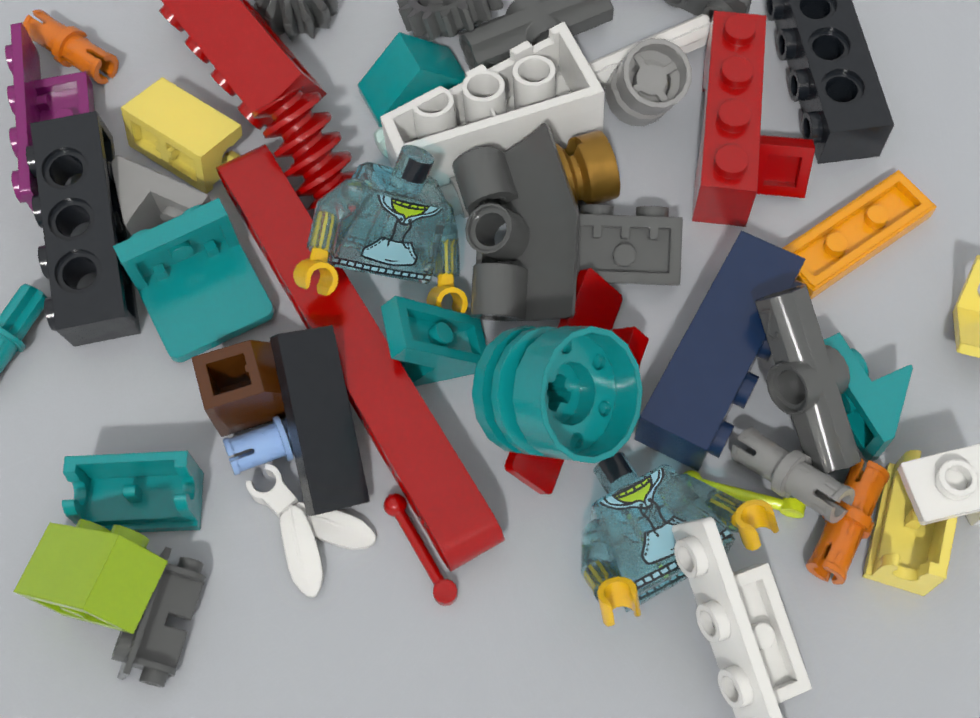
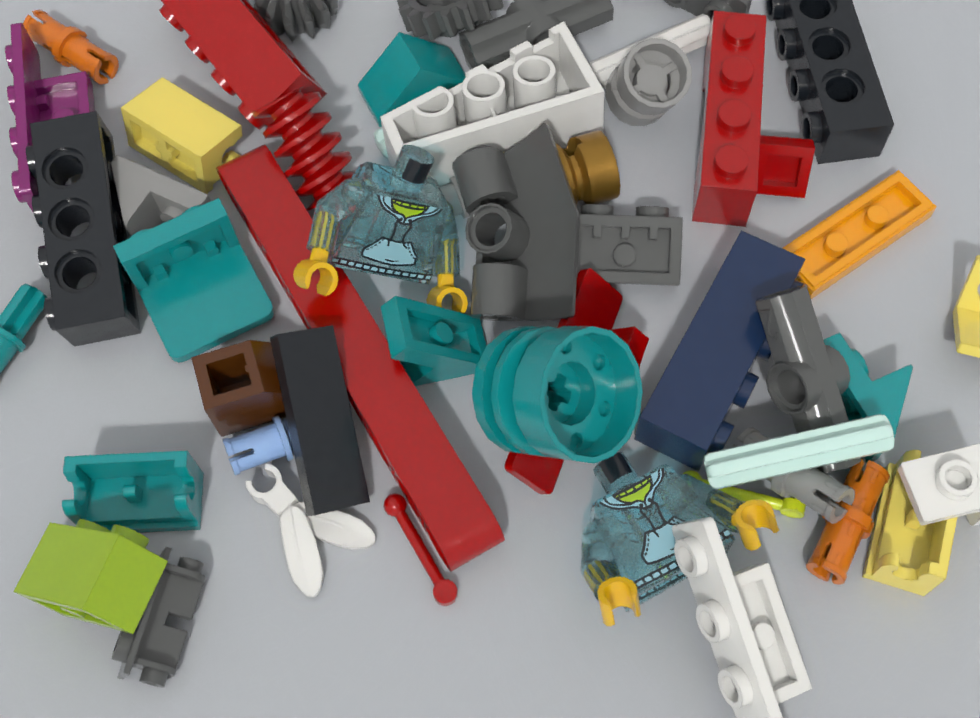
(799, 451): none -> light aqua axle

